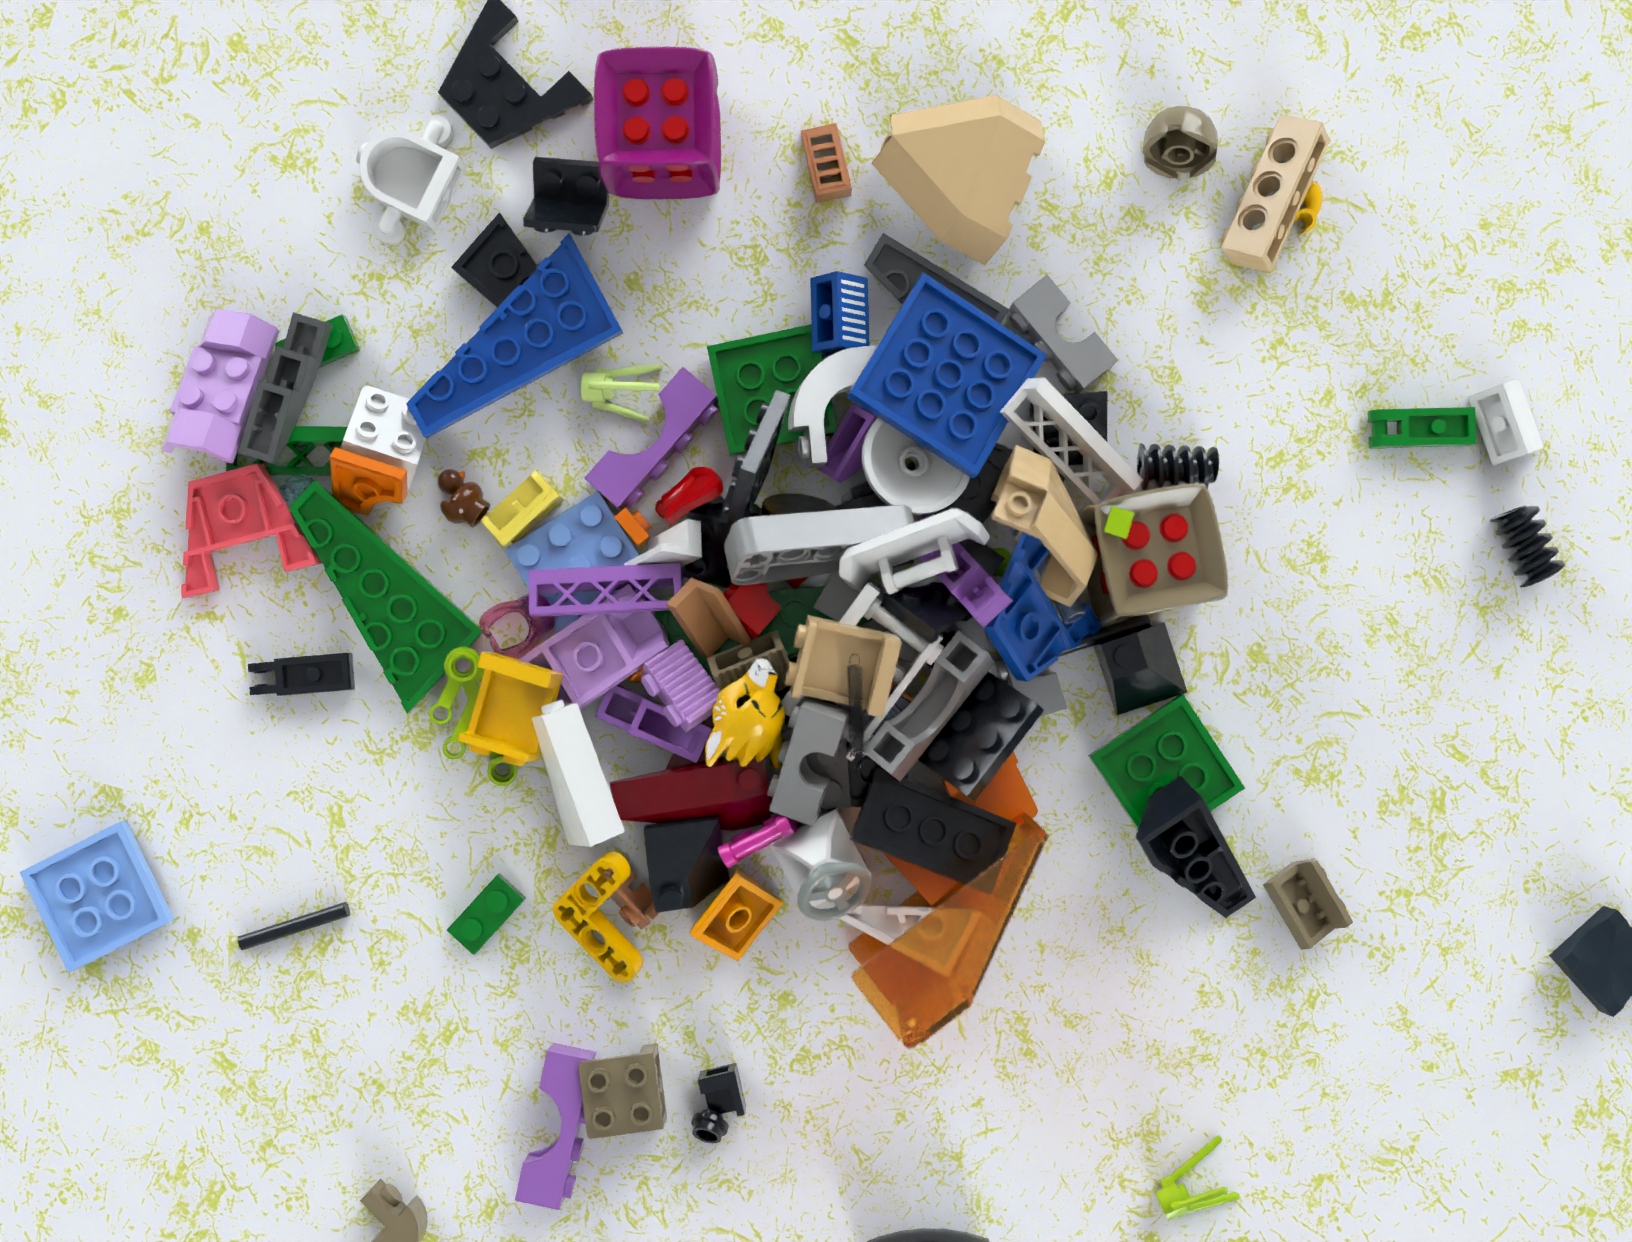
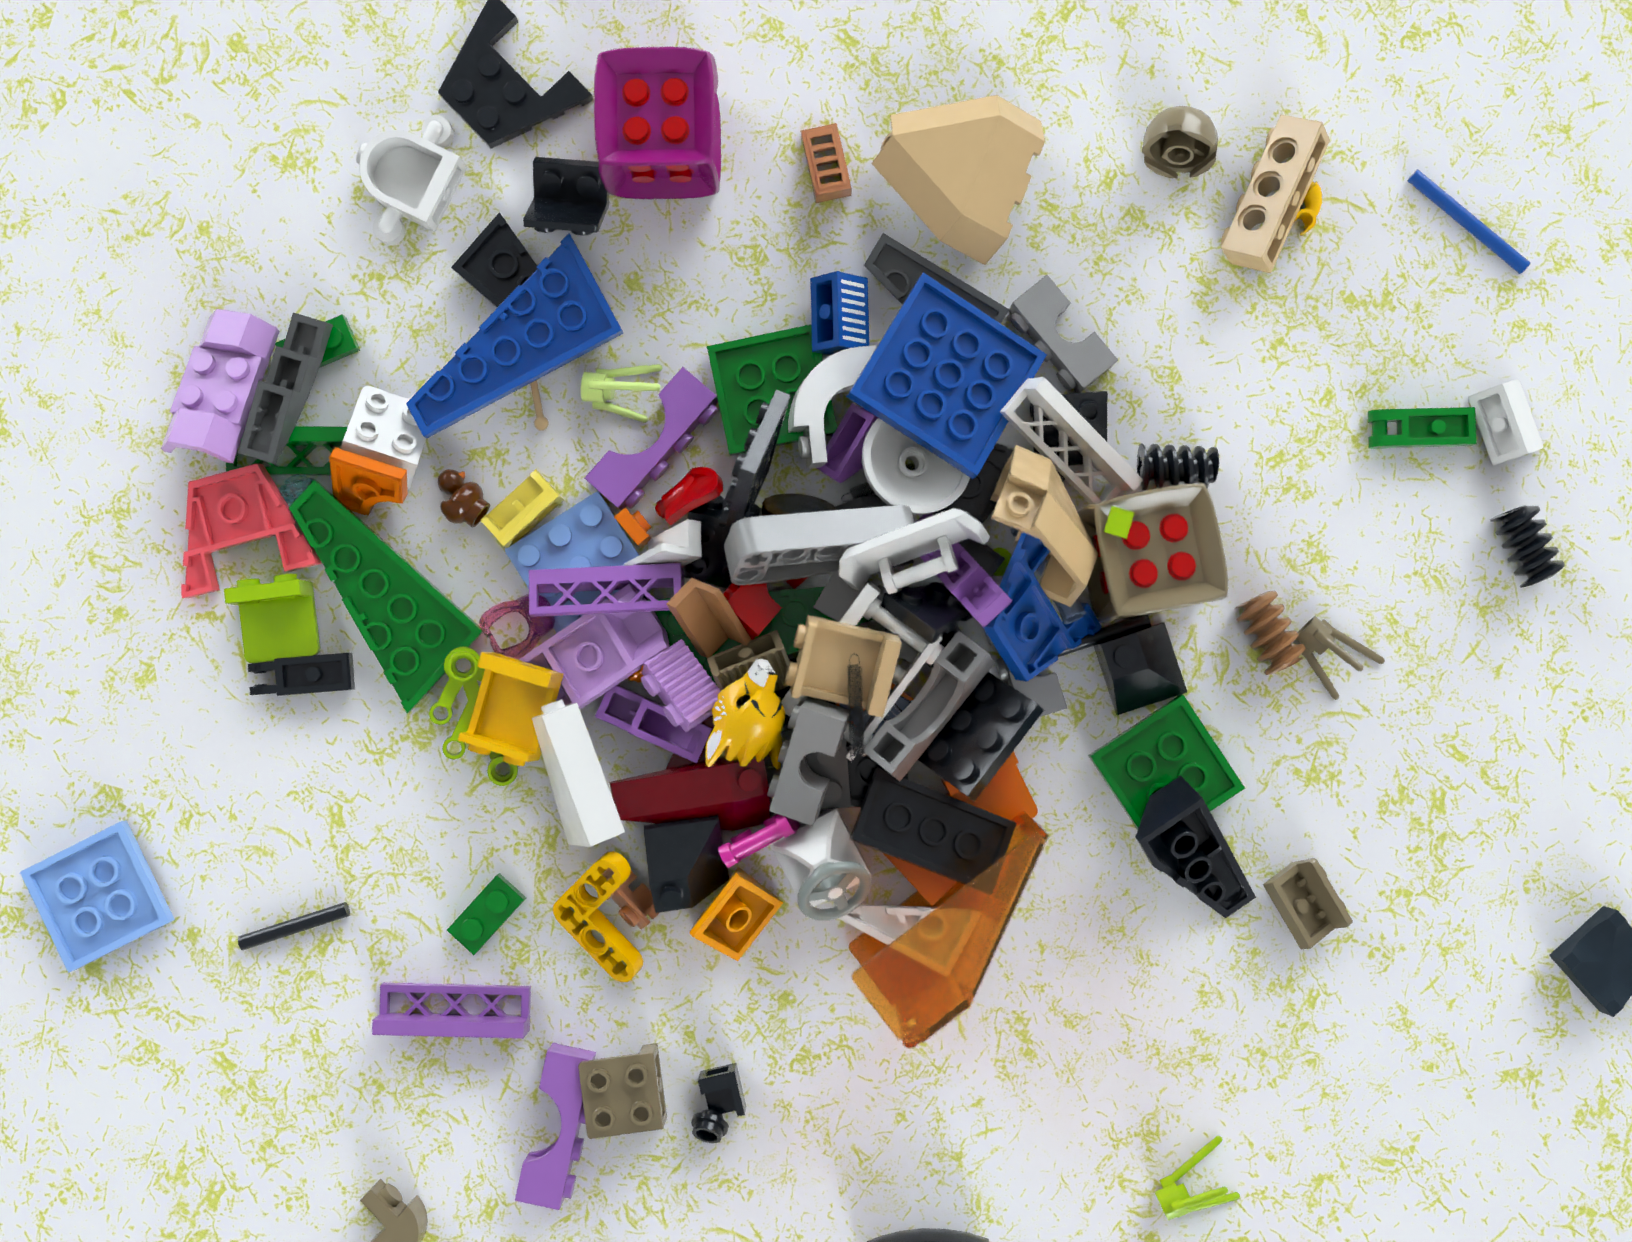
(276, 617): none -> lime bracket
(452, 1024): none -> medium lavender fence
(540, 422): none -> tan hinge
(1271, 632): none -> medium nougat piece
(1320, 636): none -> dark tan plant
(1468, 221): none -> blue bar

